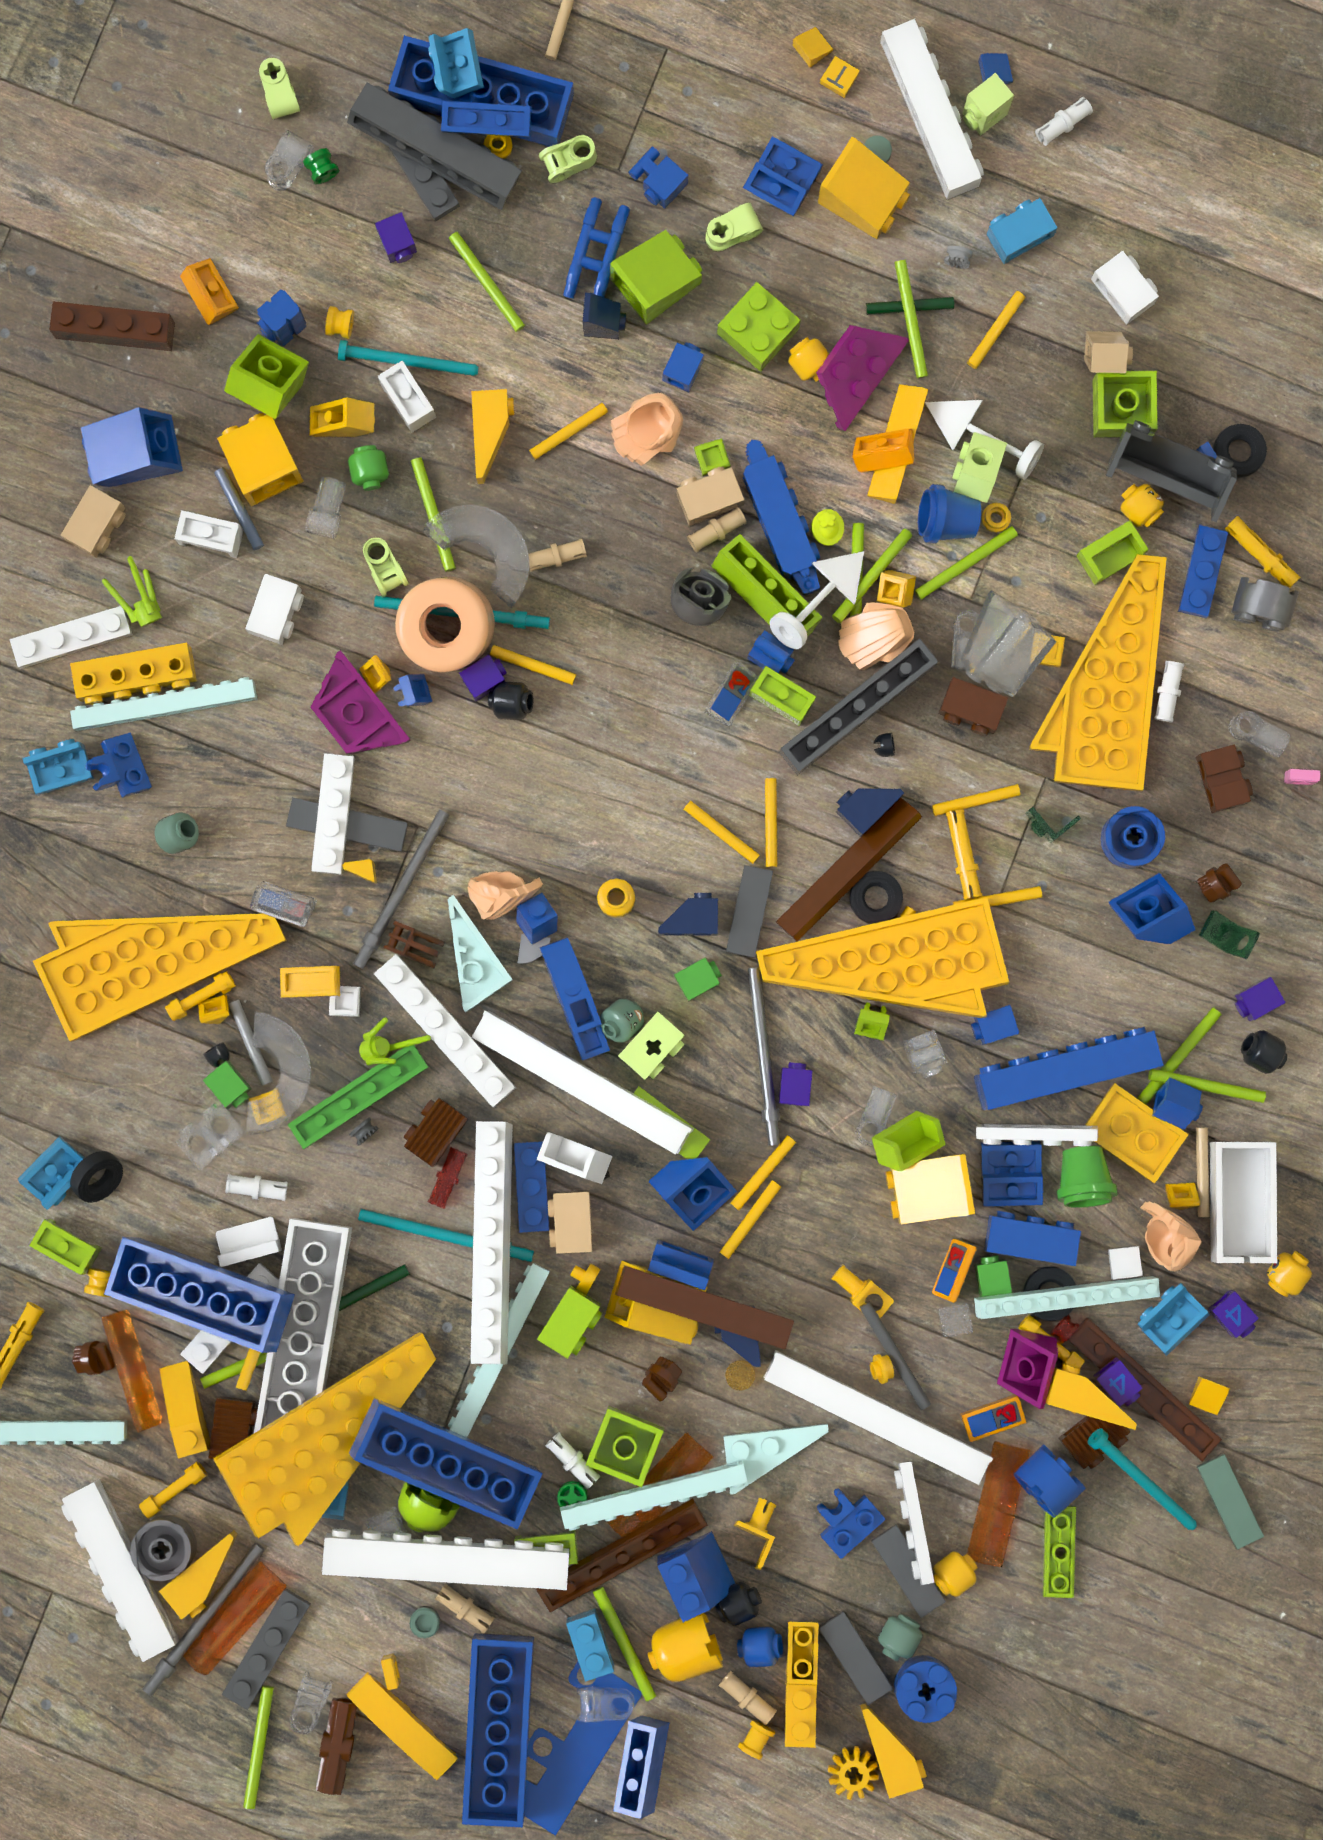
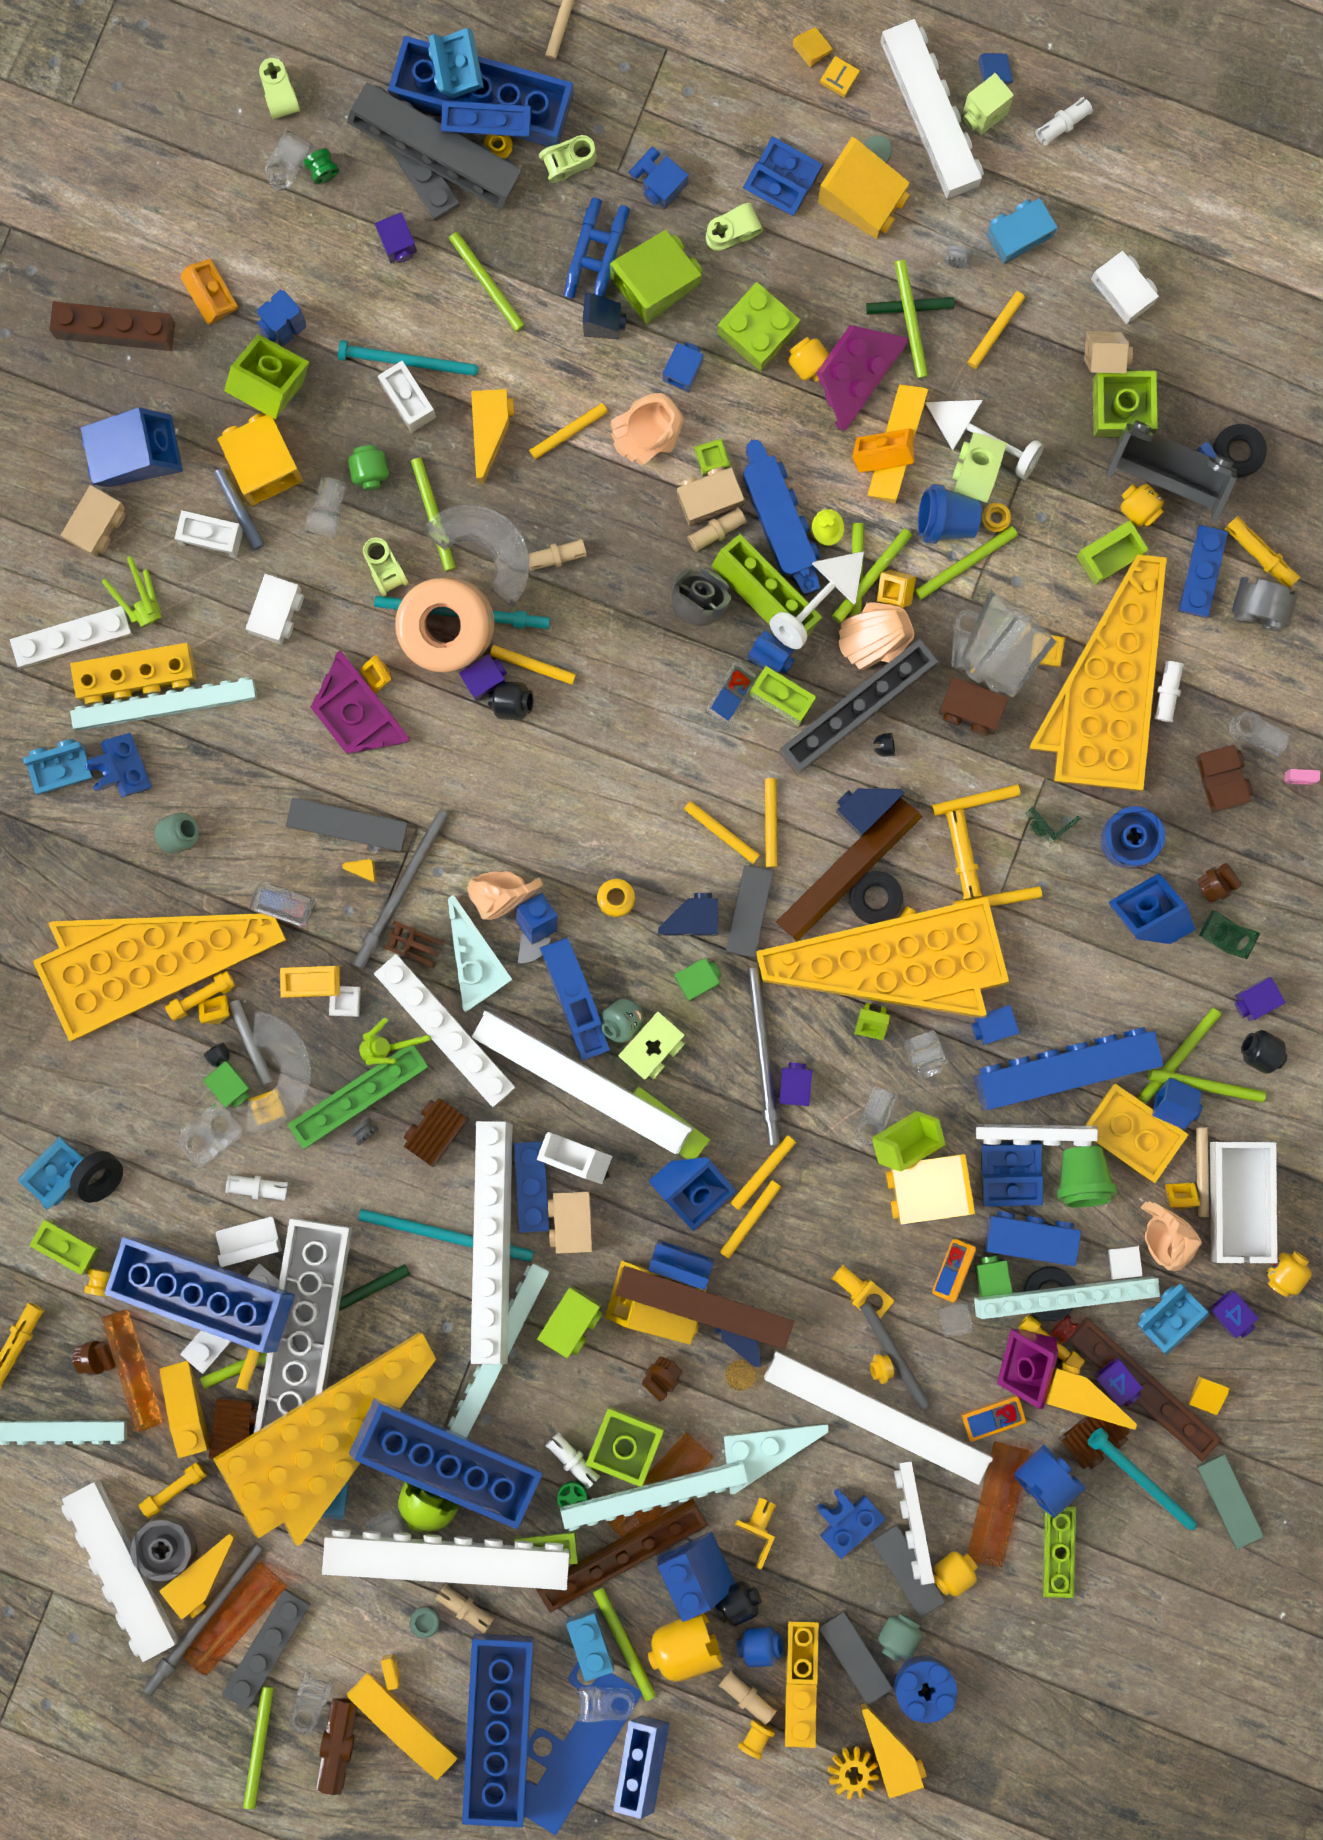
(333, 814): white plate -> none
(339, 322): yellow wheel -> none
(342, 418): yellow slope -> none
(414, 690): blue tile -> none
(447, 1177): clear red pin -> none
(585, 1277): yellow tile -> none

